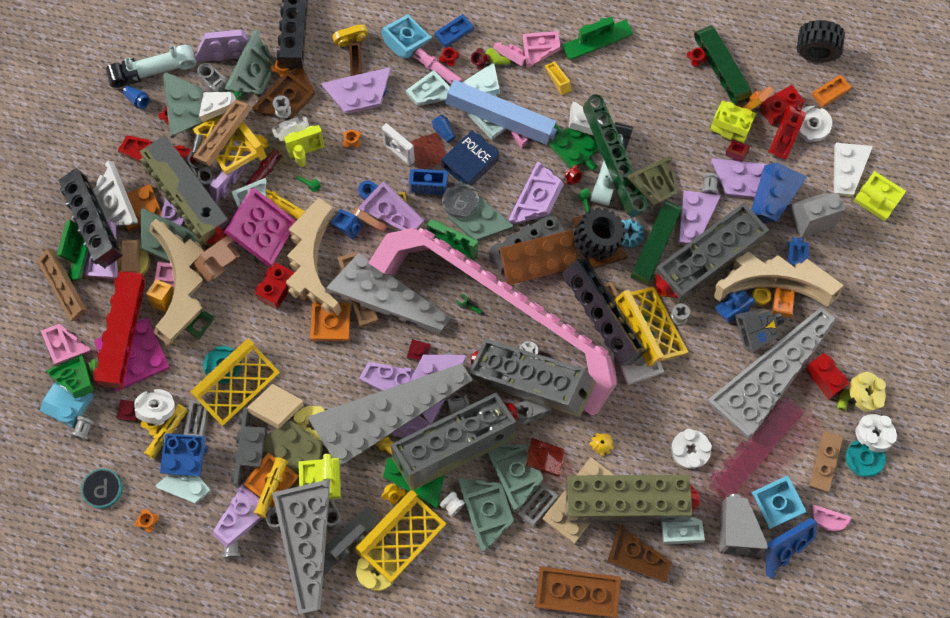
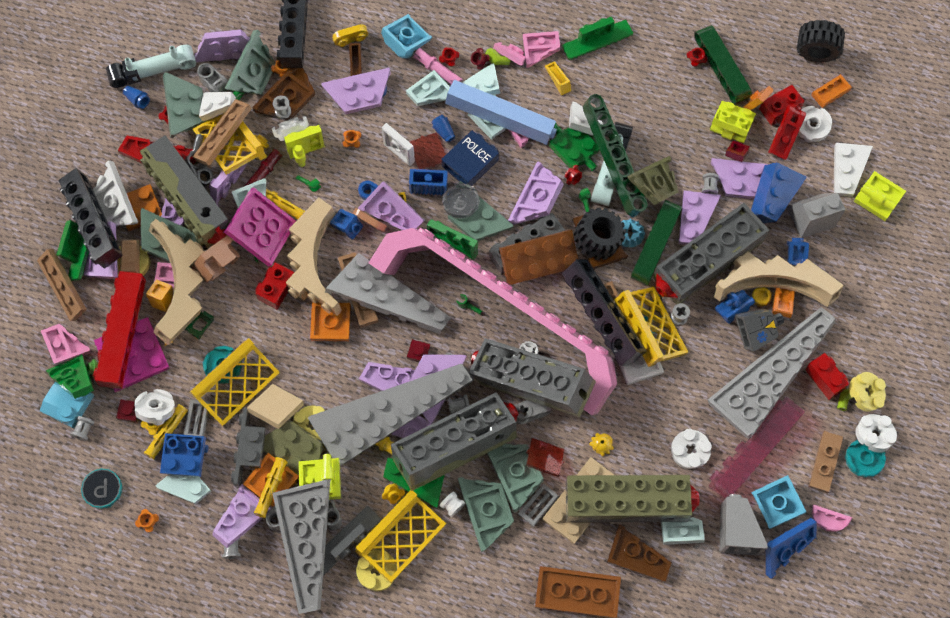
(454, 31): blue plate -> none

